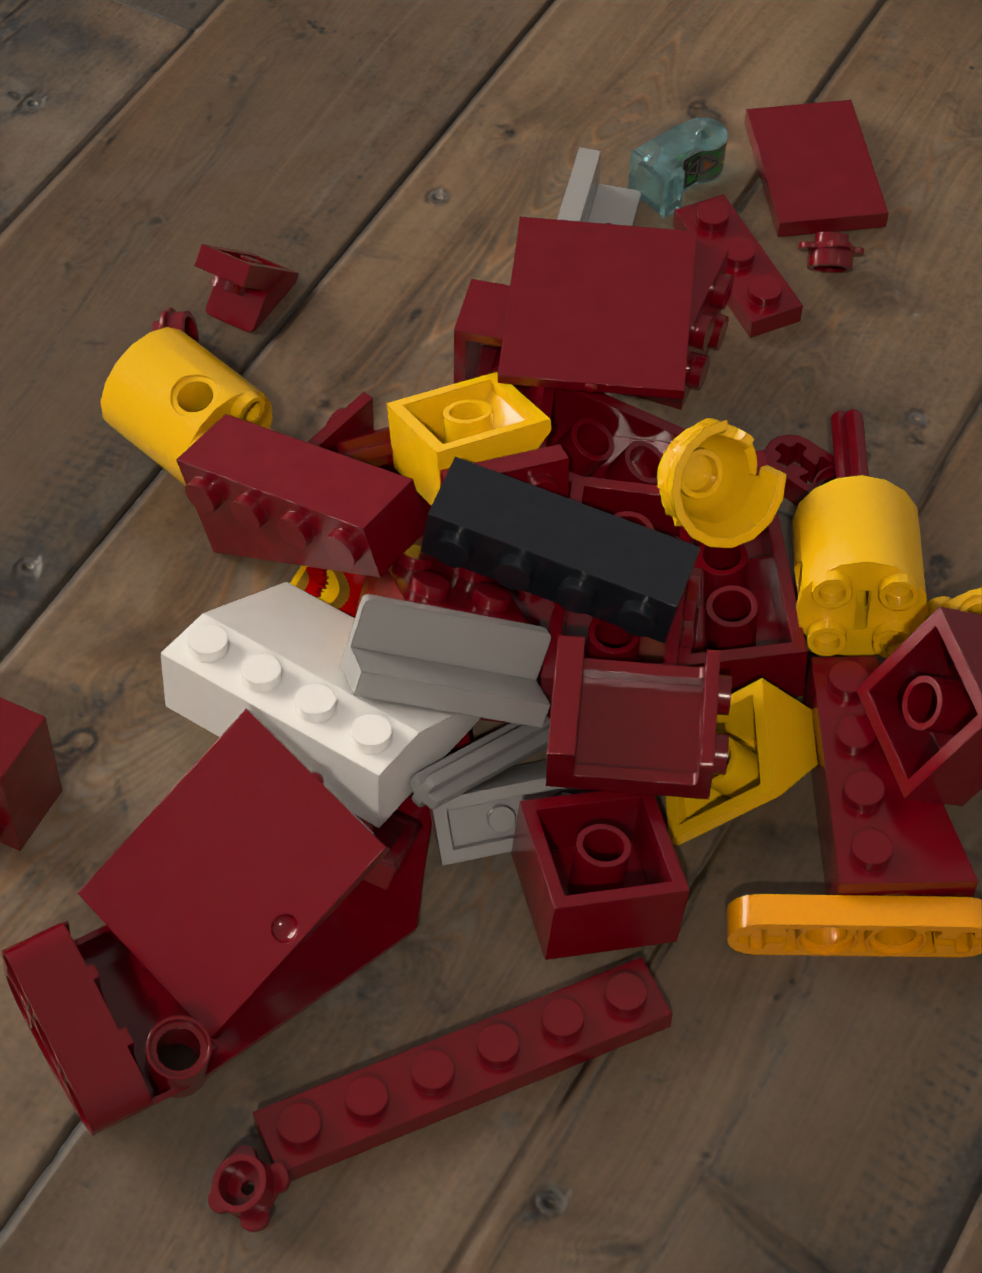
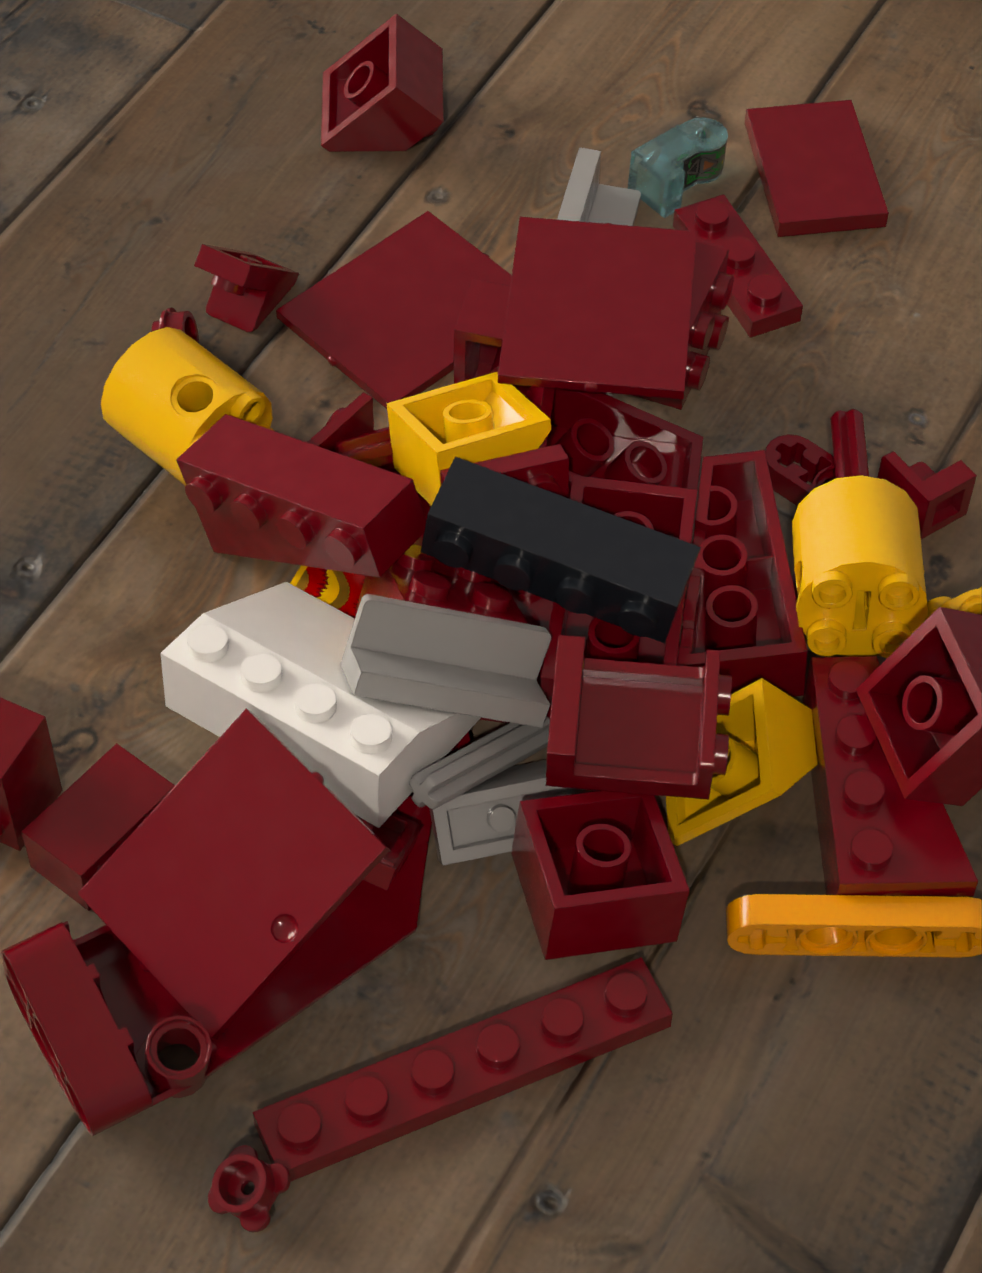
(93, 820): none -> dark red brick
(383, 92): none -> dark red slope
(393, 309): none -> dark red piece
(713, 485): yellow helmet -> none
(831, 253): dark red plate -> none
(938, 496): none -> dark red panel

